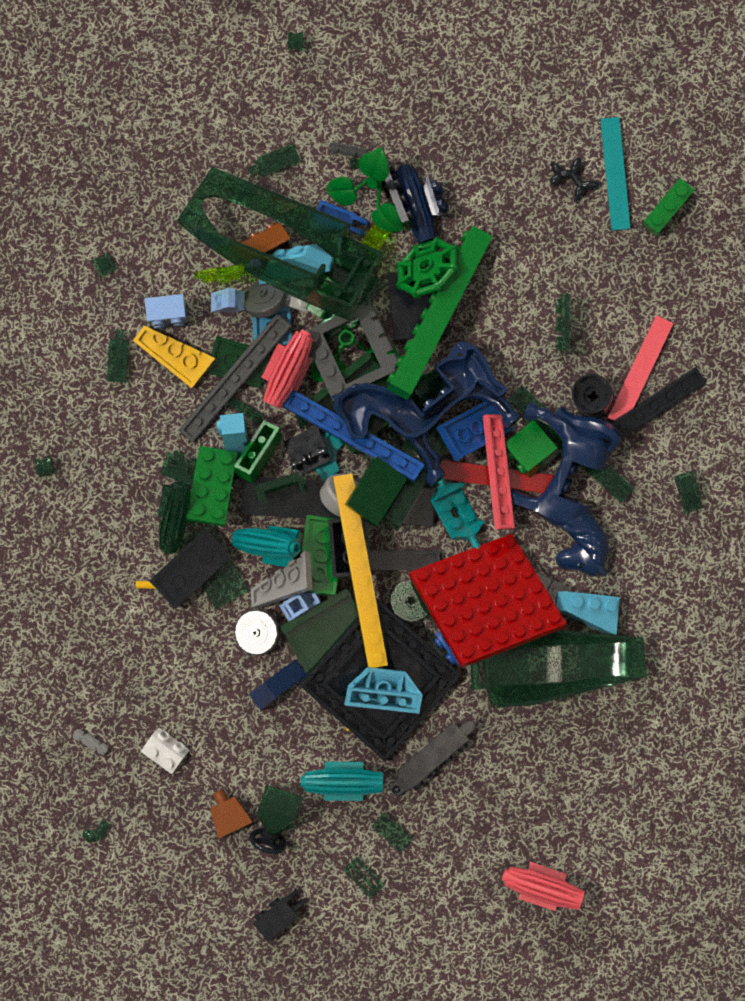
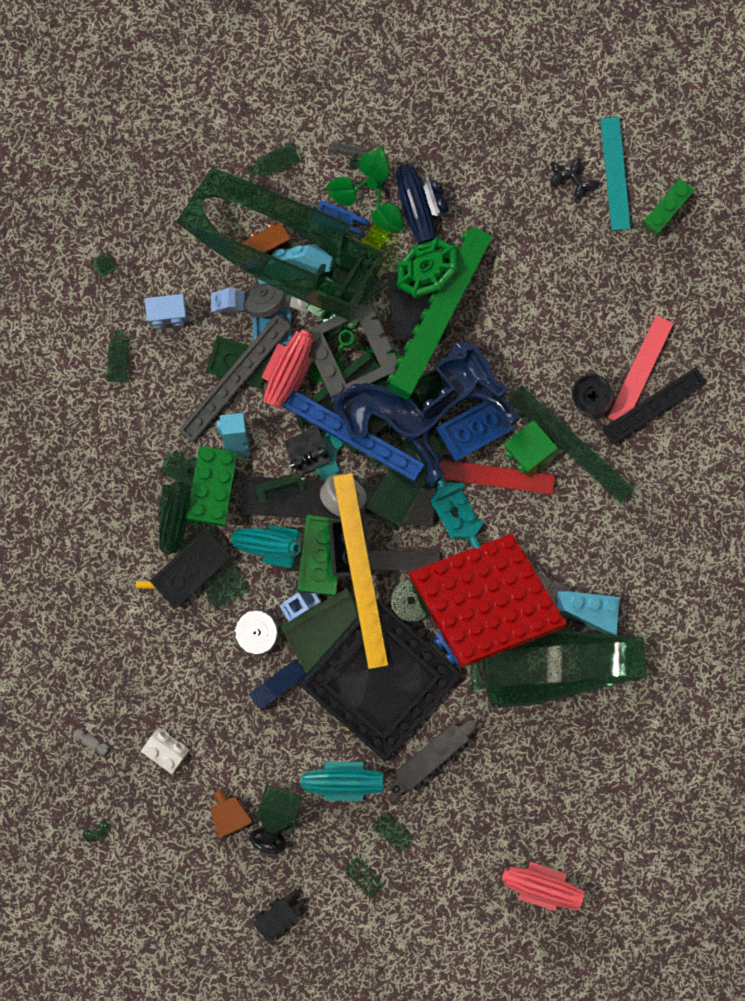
(44, 466): clear green wheel -> none
(176, 356): yellow wing -> none
(221, 274): clear neon green plate -> none
(245, 409): clear green axle -> none
(258, 452): green brick -> none
(285, 583): light grey wing -> none
(295, 41): clear green wheel -> none
(375, 491): dark green tile -> none
(384, 690): medium azure wedge -> none
(400, 200): black plate -> none
(498, 472): coral tile -> none
(562, 342): clear green plate -> none
(584, 445): dark blue animal -> none
(688, 492): clear green slope -> none

